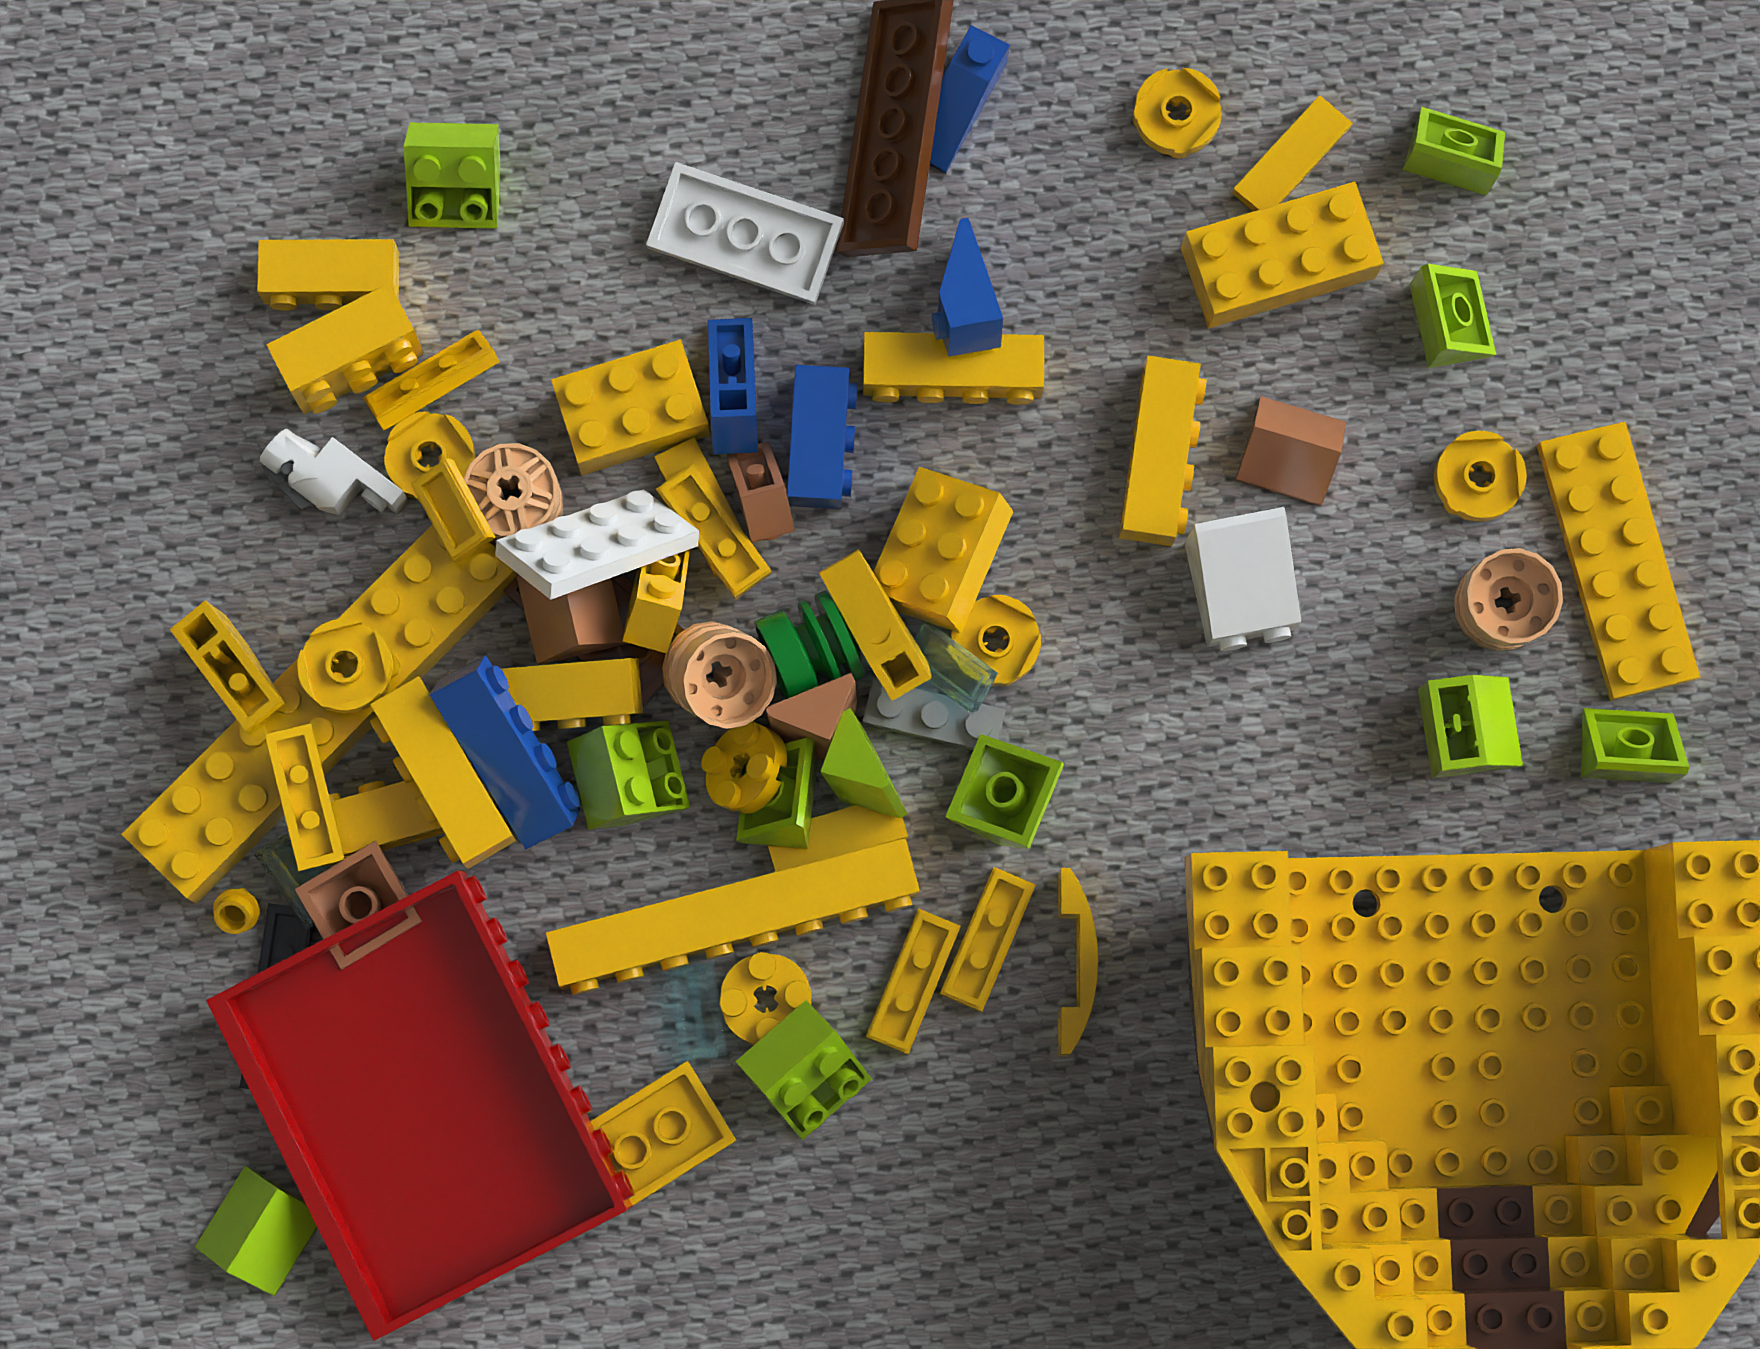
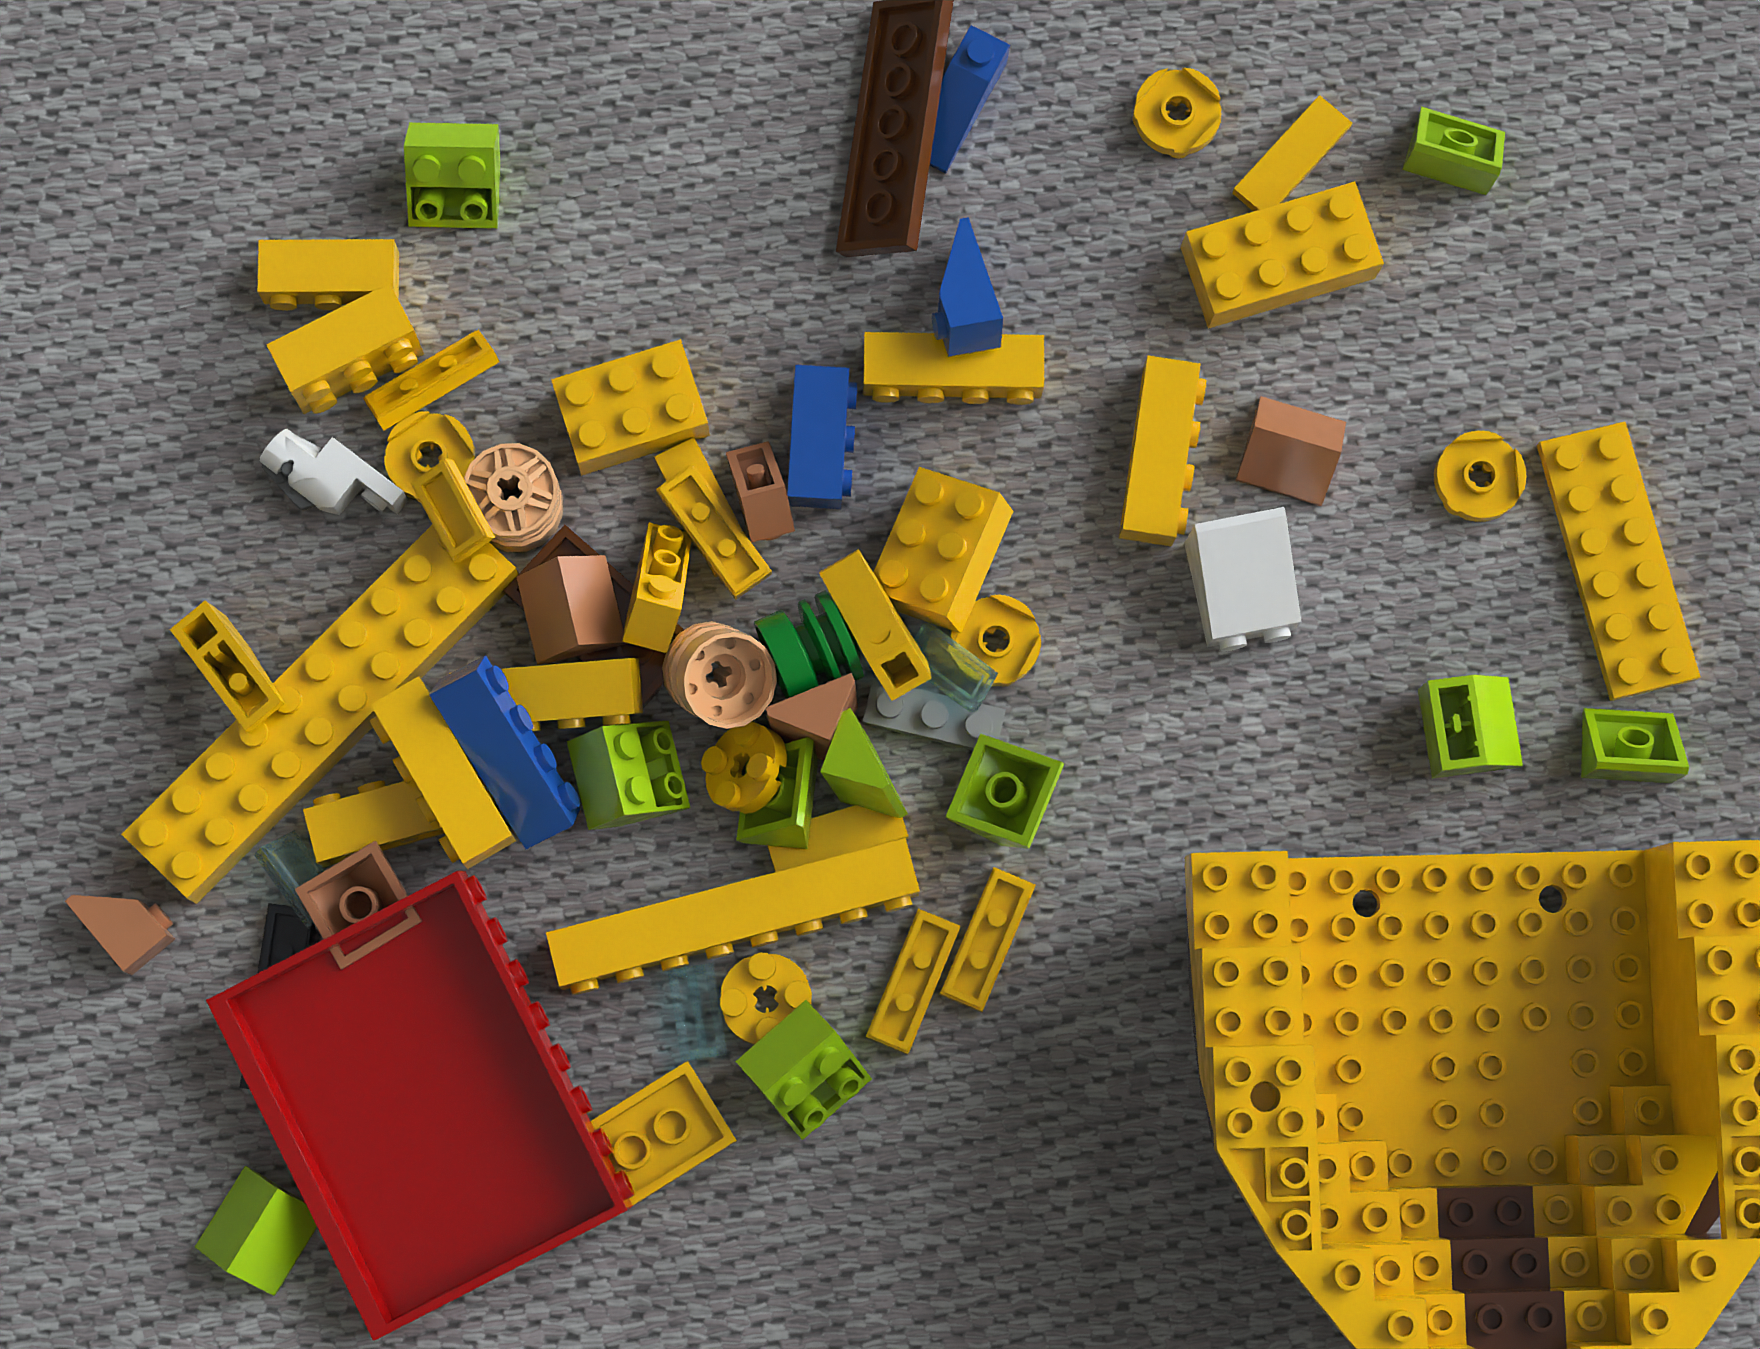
(124, 928): none -> nougat slope
(236, 911): yellow plate -> none
(304, 796): yellow plate -> none
(331, 688): yellow plate -> none
(596, 543): white plate -> none
(732, 386): blue slope -> none
(745, 233): white plate -> none
(1074, 905): yellow slope -> none
(1451, 315): lime slope -> none
(1513, 575): light nougat wheel -> none

